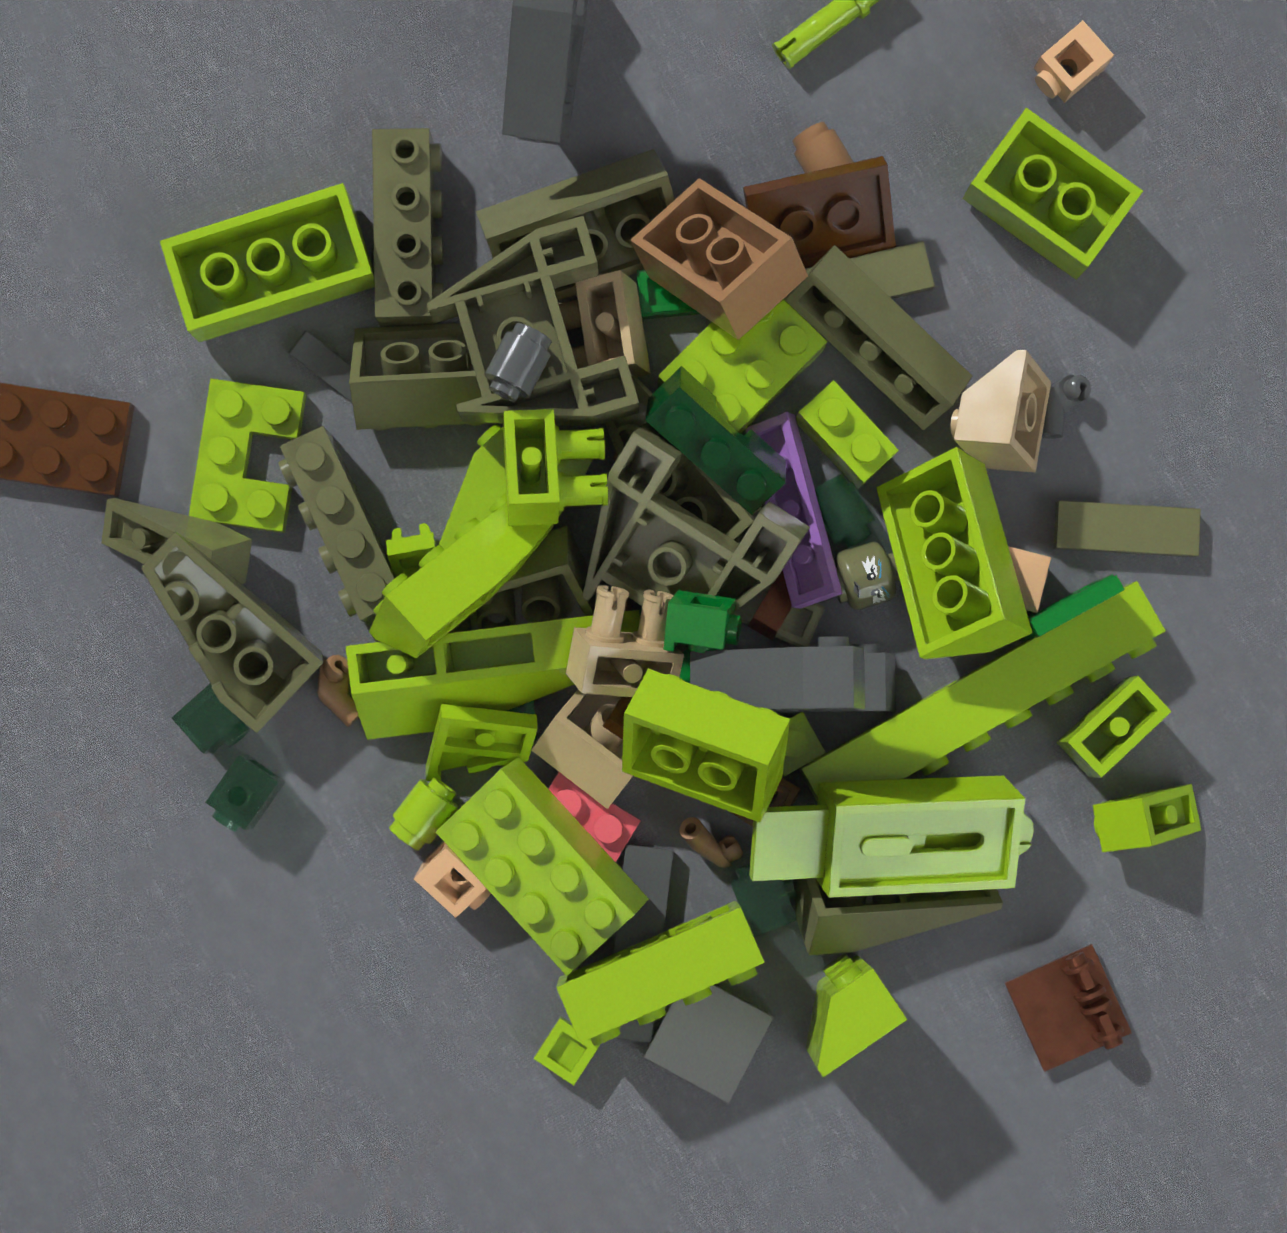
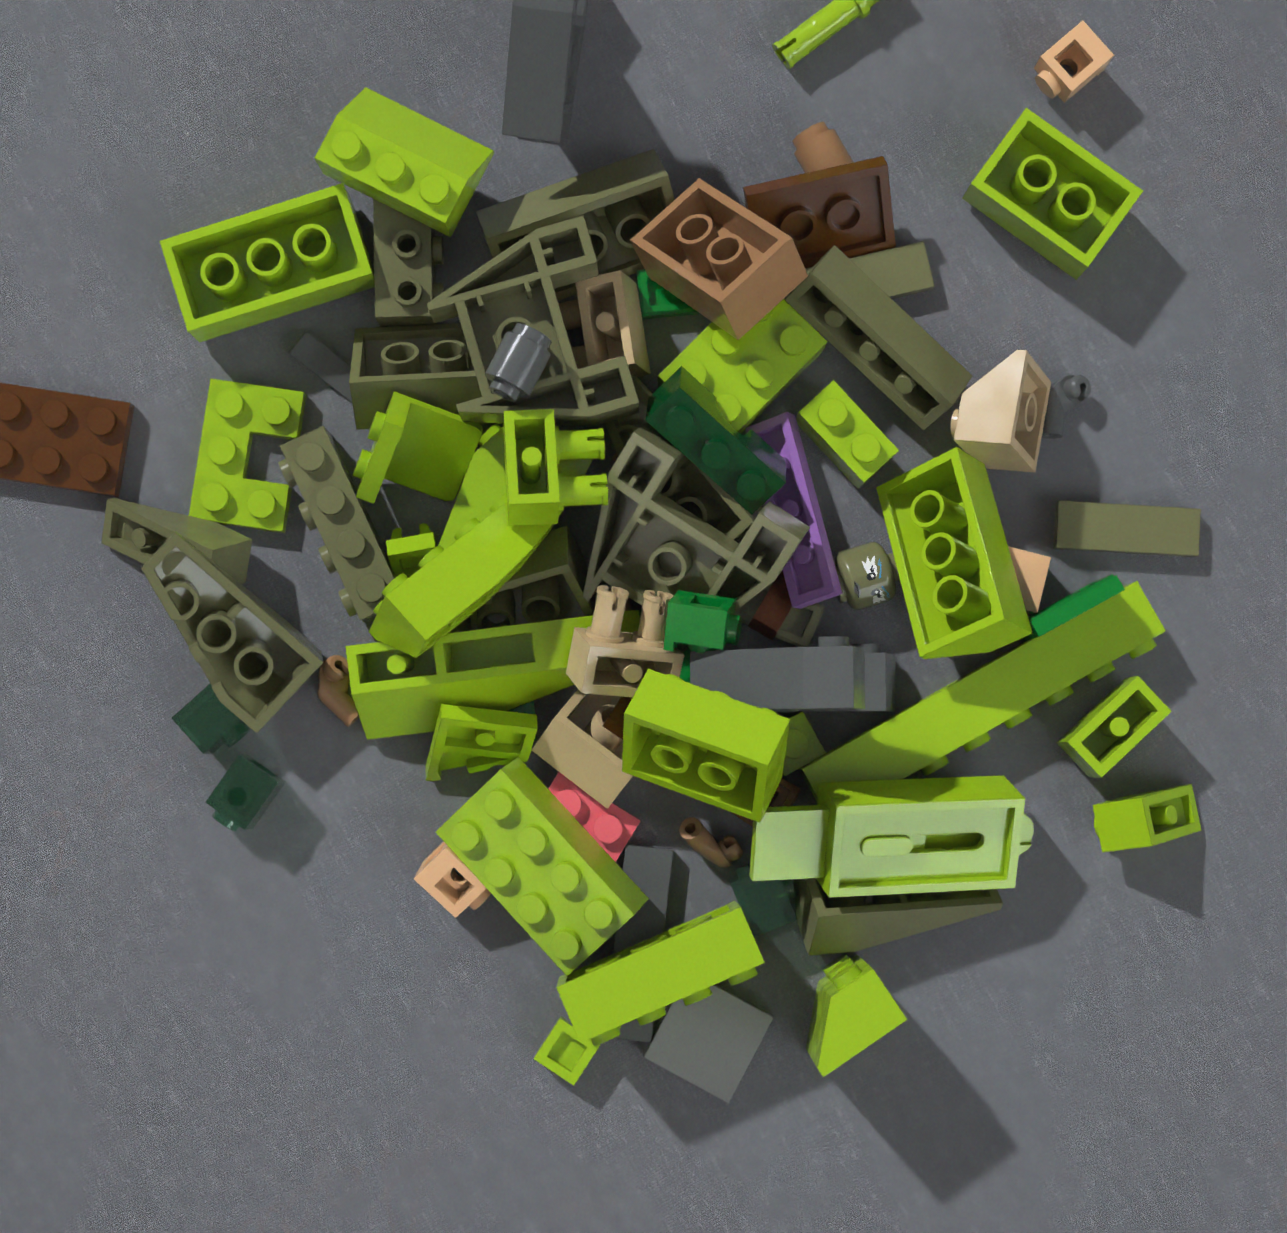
(403, 160): none -> lime slope
(417, 449): none -> lime bracket
(423, 812): lime brick -> none
(844, 511): clear green brick -> none
(1068, 1008): copper hinge -> none

